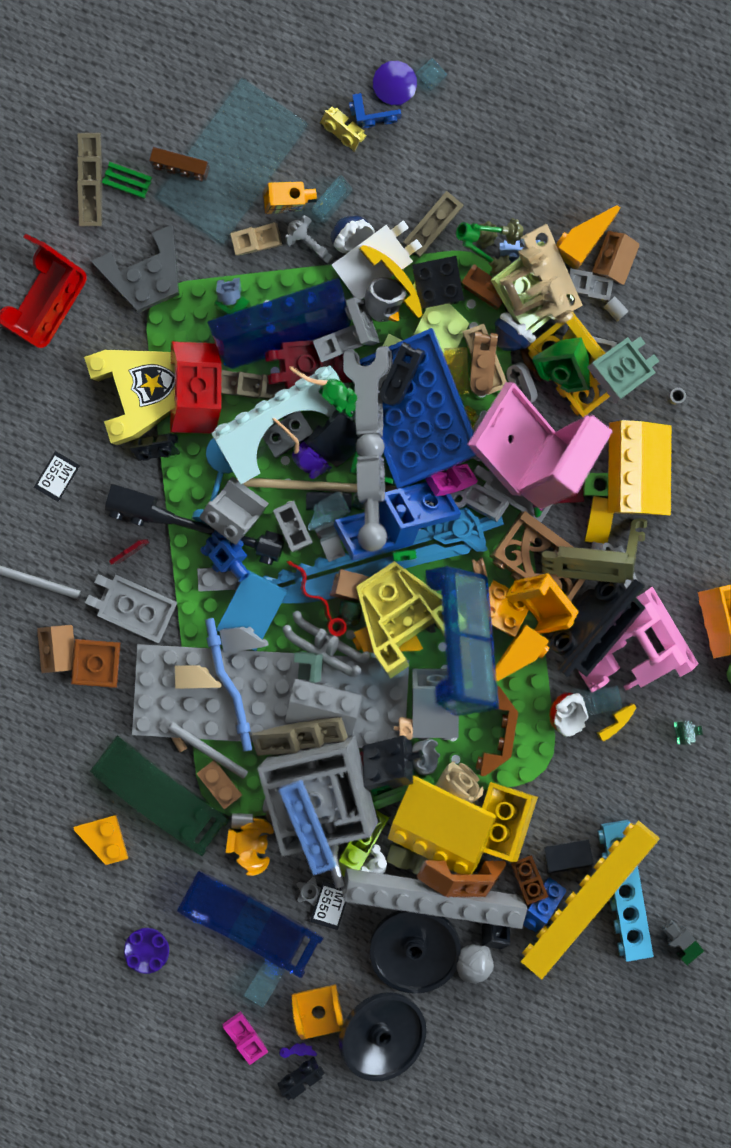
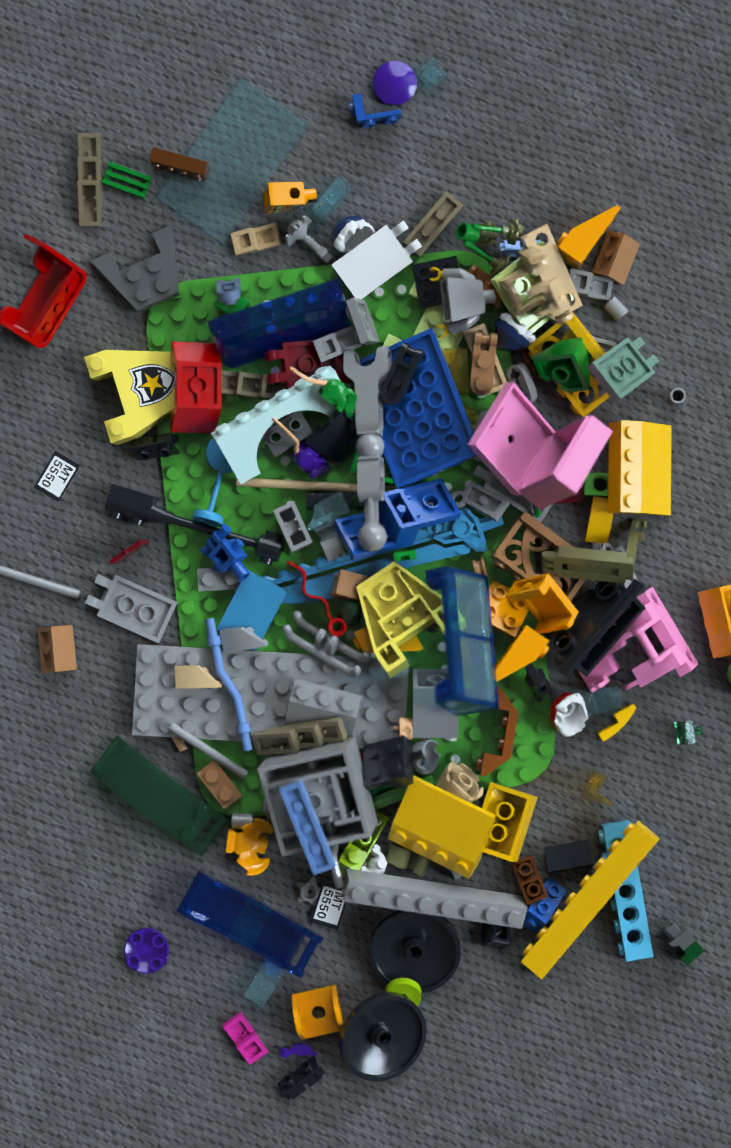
(95, 663): dark orange plate -> none
(104, 839): light orange wing -> none
(234, 510): light grey panel -> none
(309, 666): sand green panel -> none
(334, 122): light yellow hinge -> none
(384, 299): flat silver piece -> none
(405, 986): none -> lime piece
(412, 300): yellow slope -> none
(438, 877): dark orange slope -> none
(452, 480): dark pink slope -> none
(461, 299): none -> light grey torso
(475, 963): light grey hair -> none
(537, 682): none -> black hinge
(594, 784): none -> clear yellow panel

